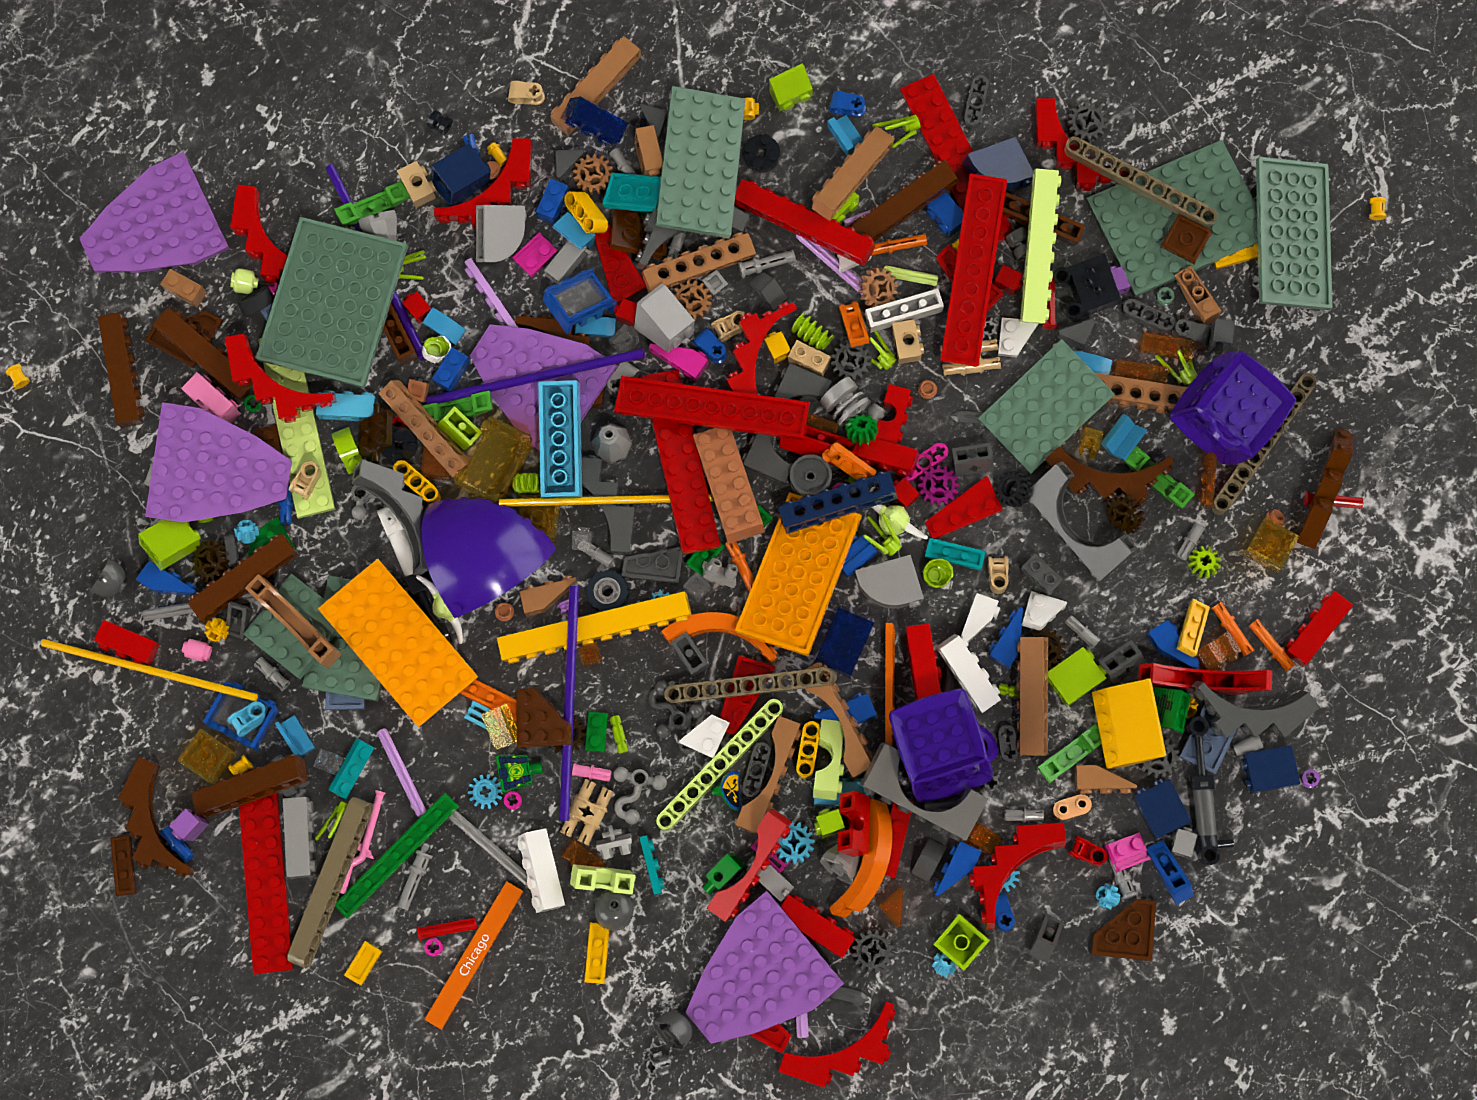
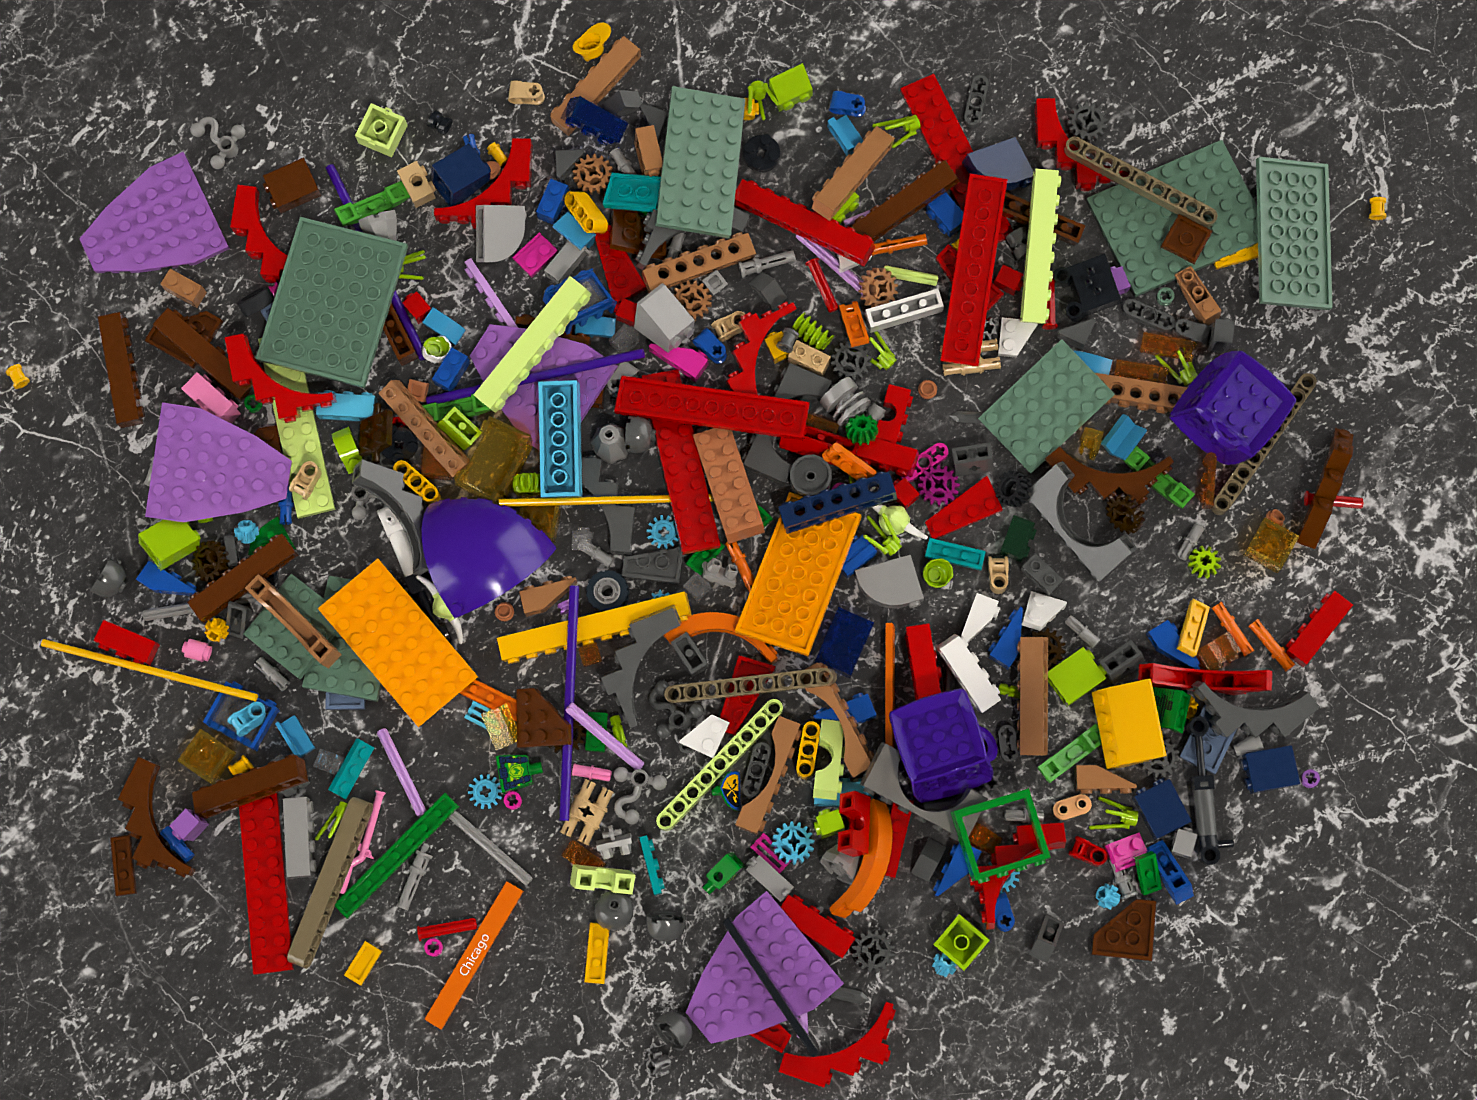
(237, 132): none -> light grey piece
(243, 281): yellowish green head -> none
(291, 186): none -> reddish brown brick
(381, 130): none -> yellowish green brick
(533, 344): none -> yellowish green brick
(540, 870): white brick -> none
(591, 43): none -> yellow piece
(604, 736): none -> lavender axle
(621, 680): none -> dark grey arch
(623, 103): none -> dark grey slope
(639, 435): none -> dark grey cylinder
(658, 537): none -> medium azure gear
(665, 926): none -> dark grey cylinder
(758, 91): none -> lime plant
(770, 832): arch -> none
(770, 986): none -> black tile
(788, 339): none -> dark grey bush
(822, 284): none -> red axle
(893, 907): clear orange slope -> none
(905, 352): tan brick -> none
(1003, 870): none -> green window
(1017, 538): none -> clear green brick
(1127, 816): none -> lime plant
(1148, 873): none -> green plate

